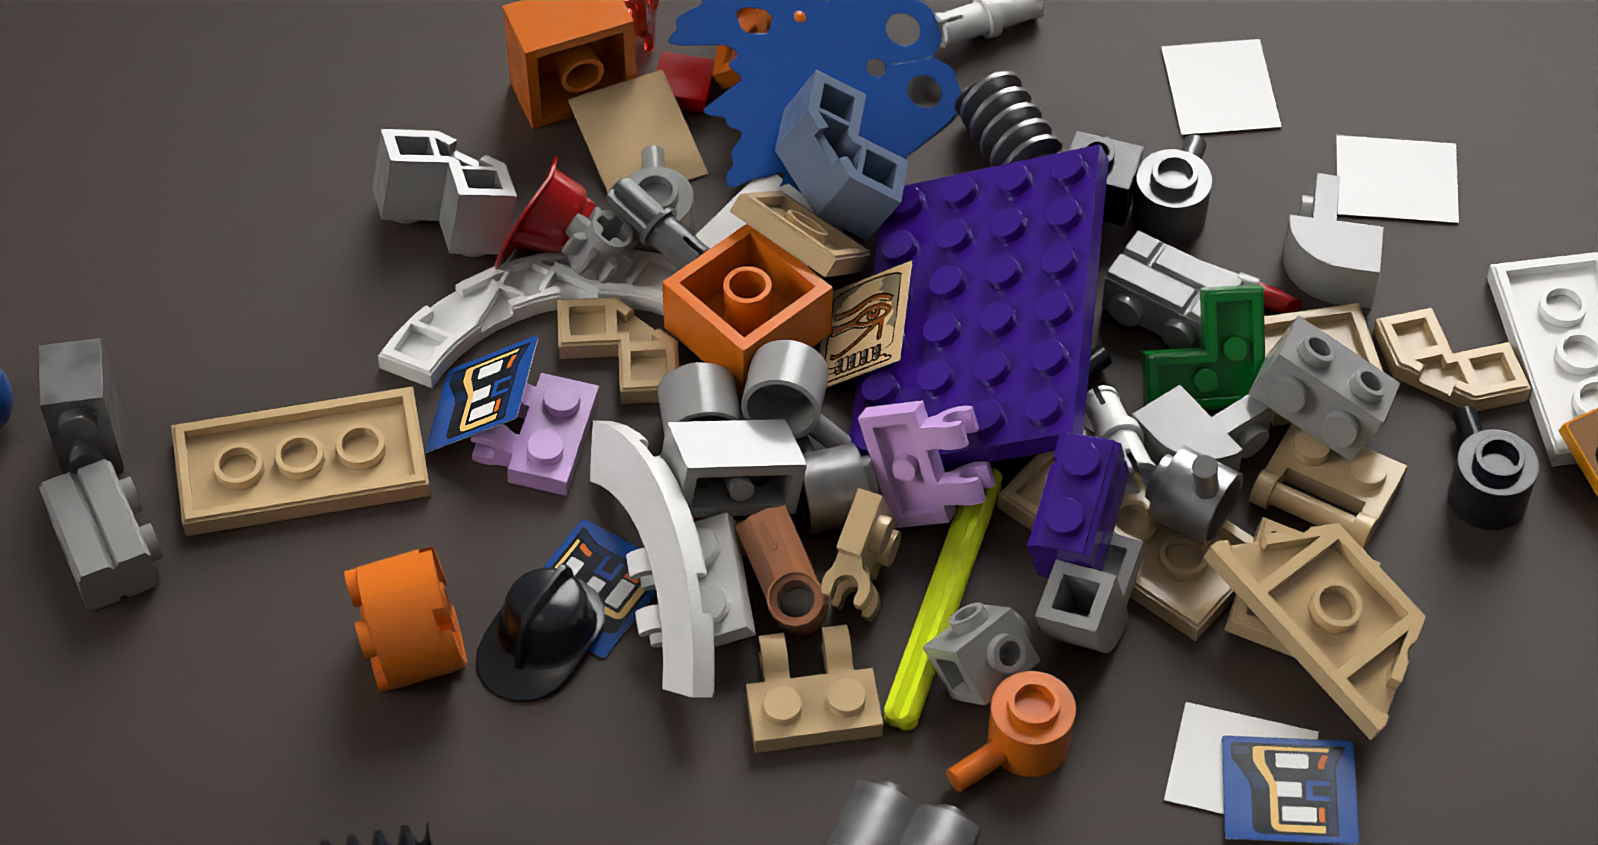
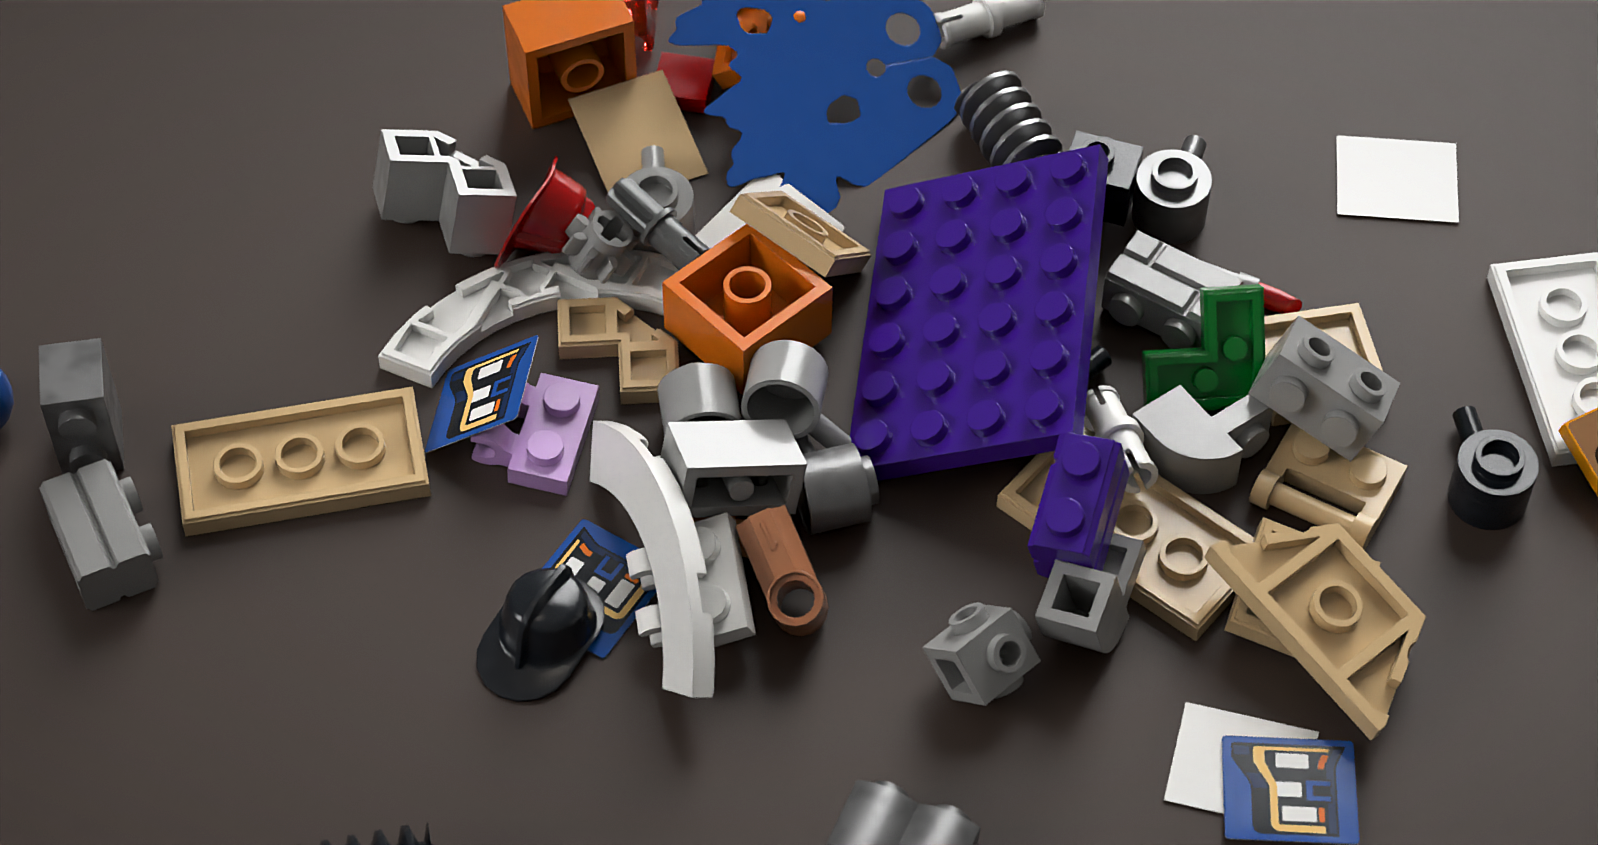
(406, 619): orange brick -> none
(815, 707): tan plate -> none
(835, 168): sand blue brick -> none
(863, 547): tan plate -> none
(867, 324): sticker -> none
(909, 466): lavender plate -> none
(939, 604): neon yellow axle -> none
(1026, 731): orange piece -> none
(1193, 494): flat silver piece -> none
(1220, 87): white sticker -> none
(1329, 256): brick -> none
(1422, 358): tan tile -> none

